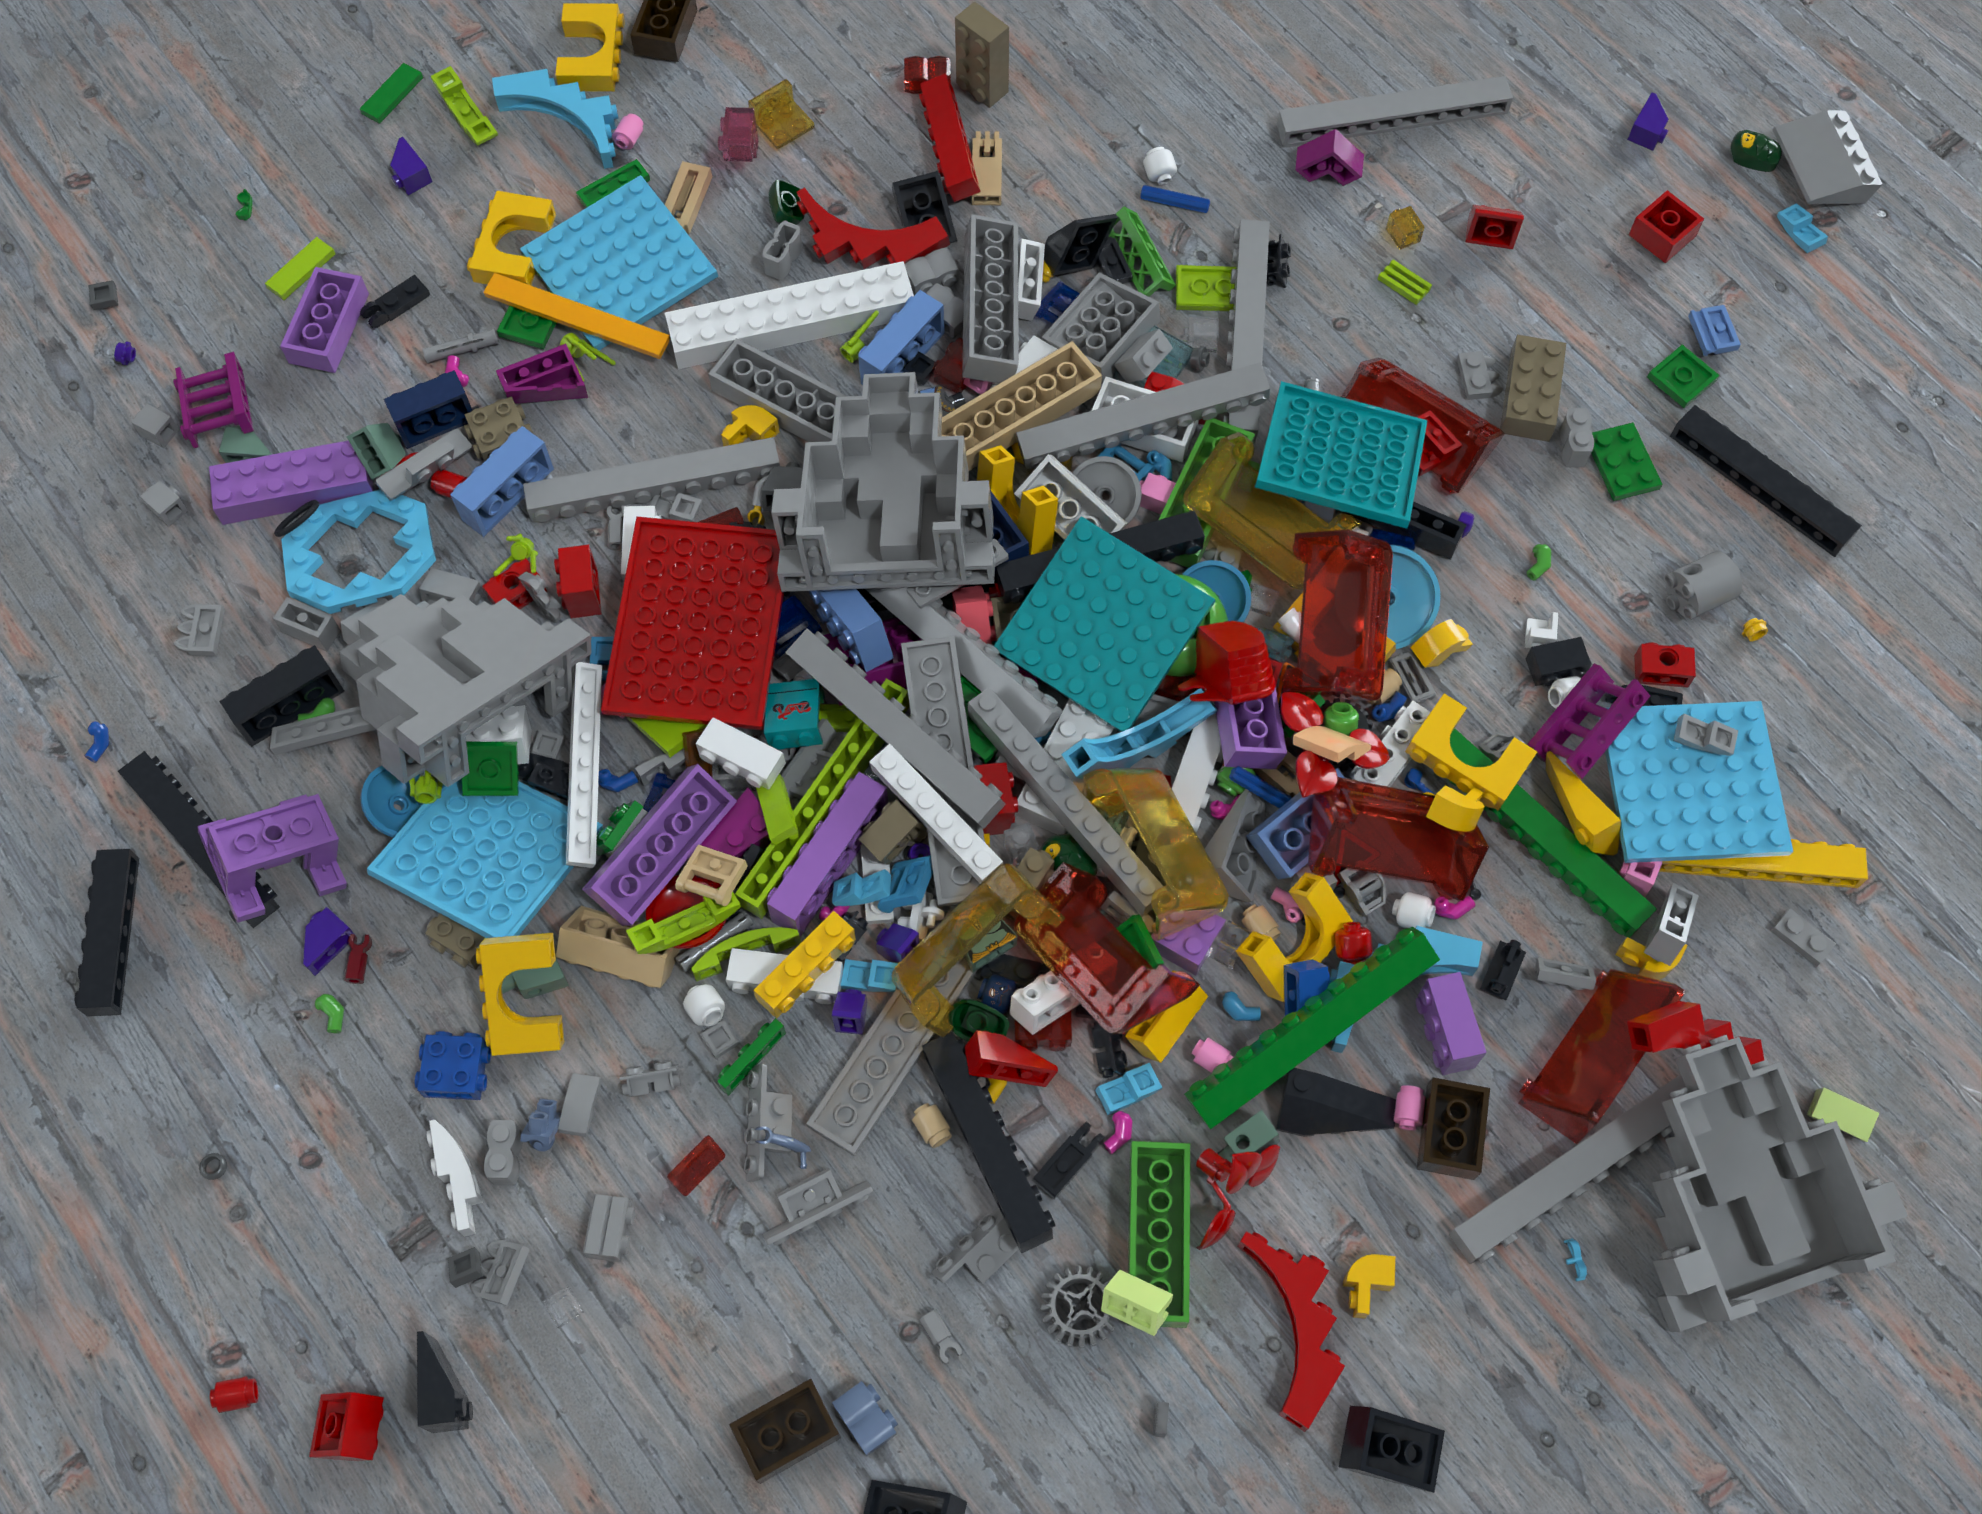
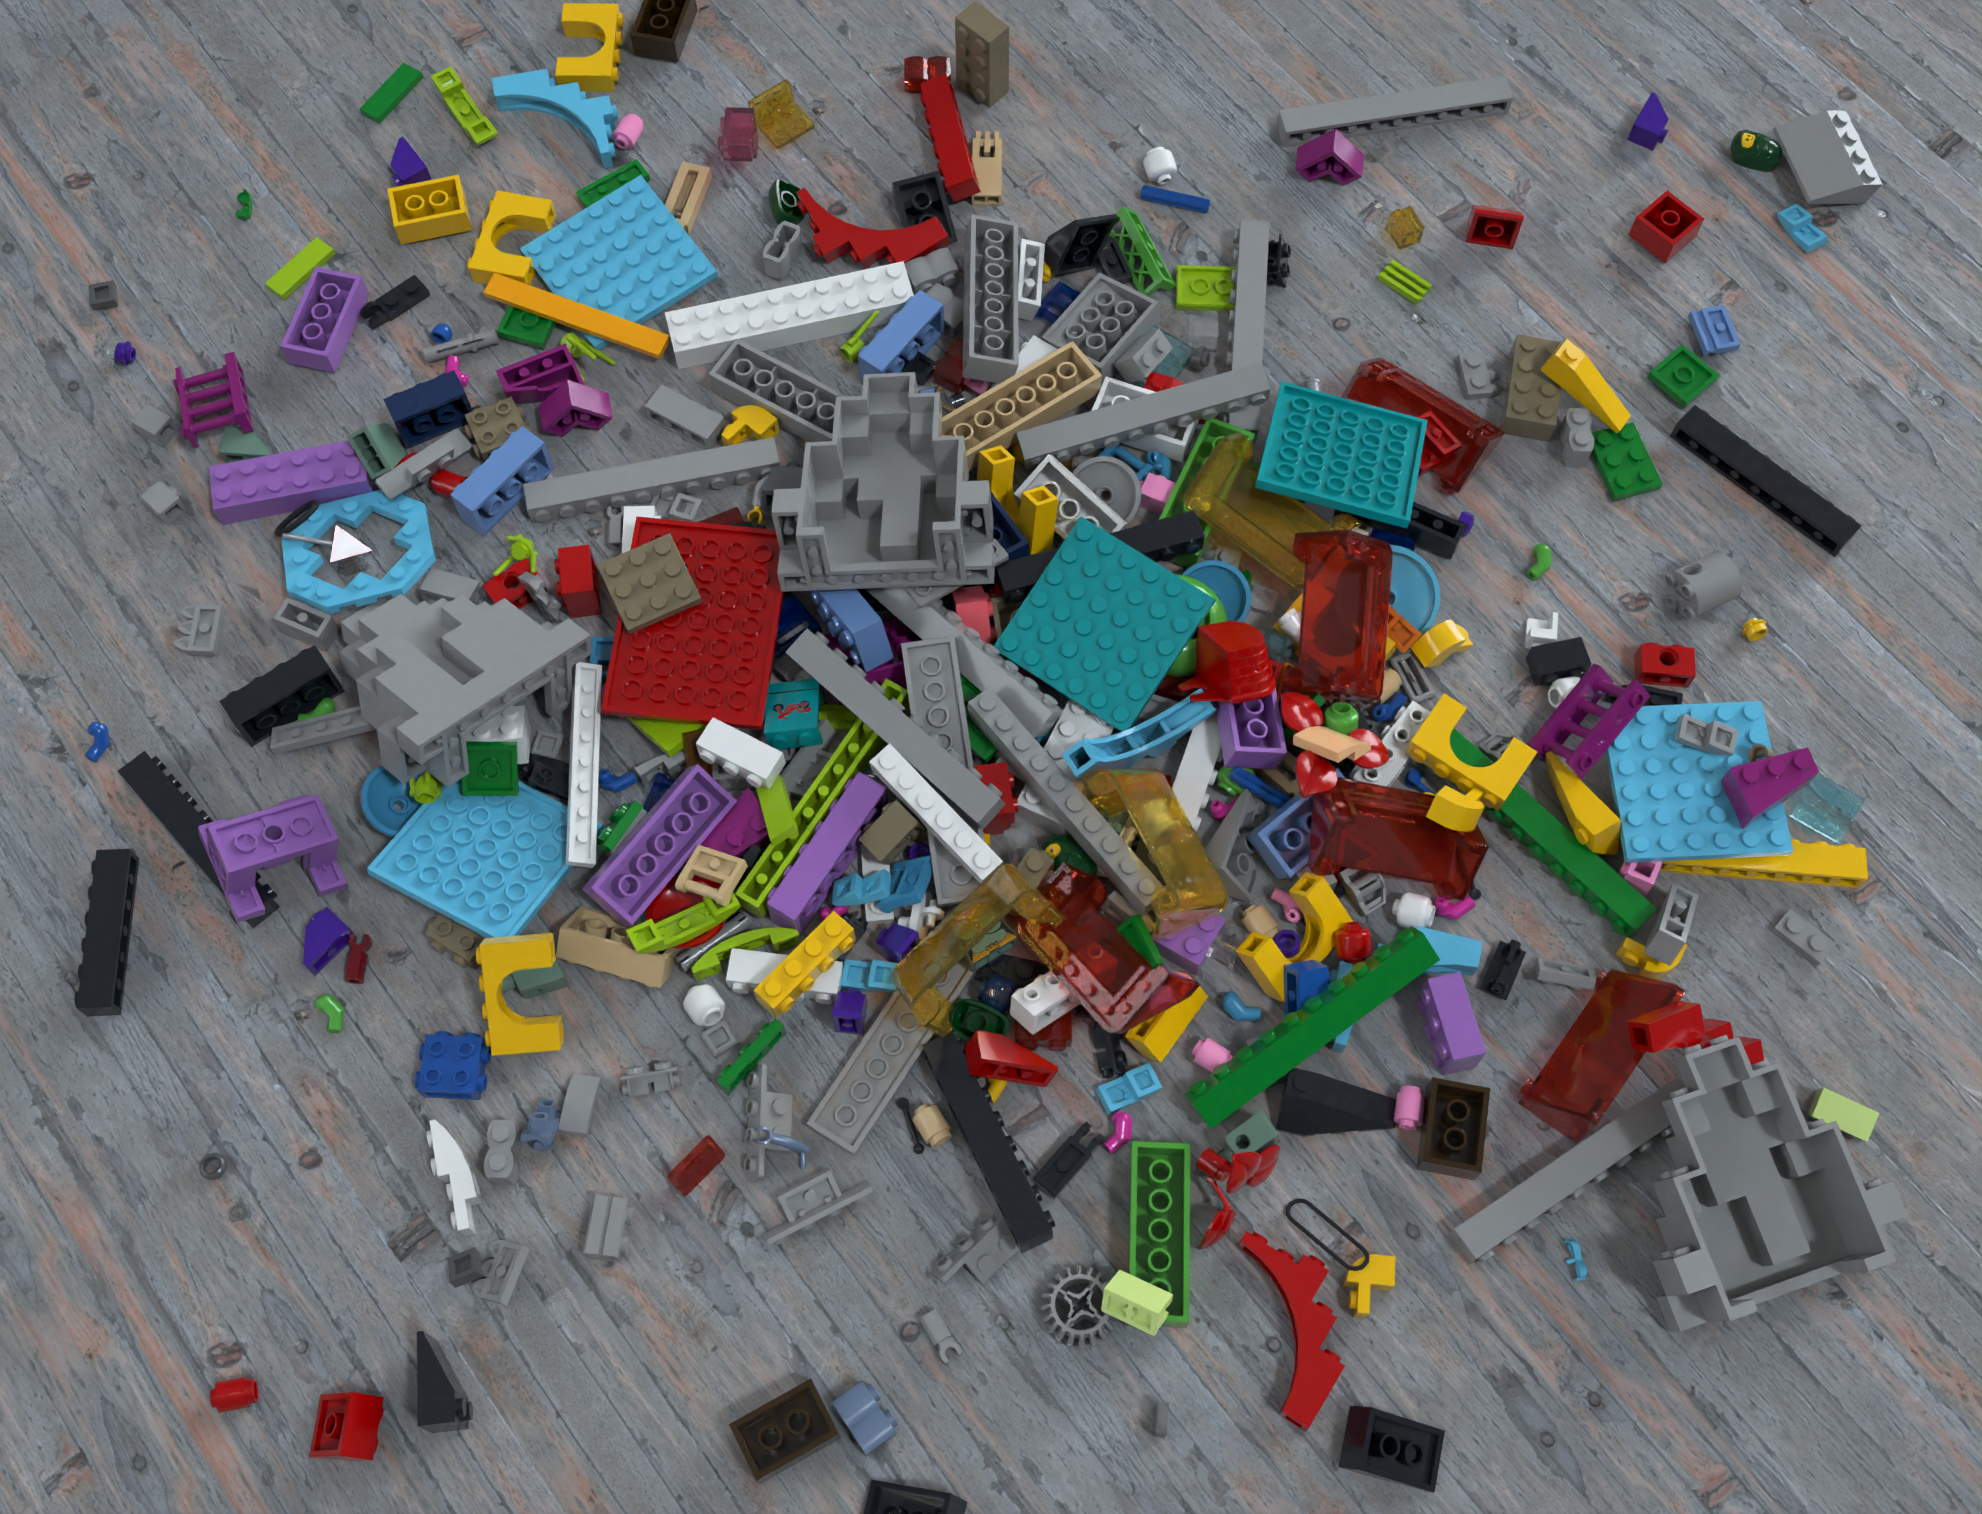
(342, 545): none -> piece
(429, 209): none -> yellow brick
(441, 333): none -> blue hinge
(572, 406): none -> magenta brick
(649, 583): none -> dark tan plate
(685, 417): none -> light grey brick
(903, 1104): none -> black hinge
(1288, 943): none -> dark purple tile
(1317, 1241): none -> black piece
(1401, 631): none -> orange slope
(1581, 379): none -> yellow wedge
(1759, 751): none -> dark tan hinge
(1767, 782): none -> magenta wedge
(1827, 807): none -> clear light blue slope

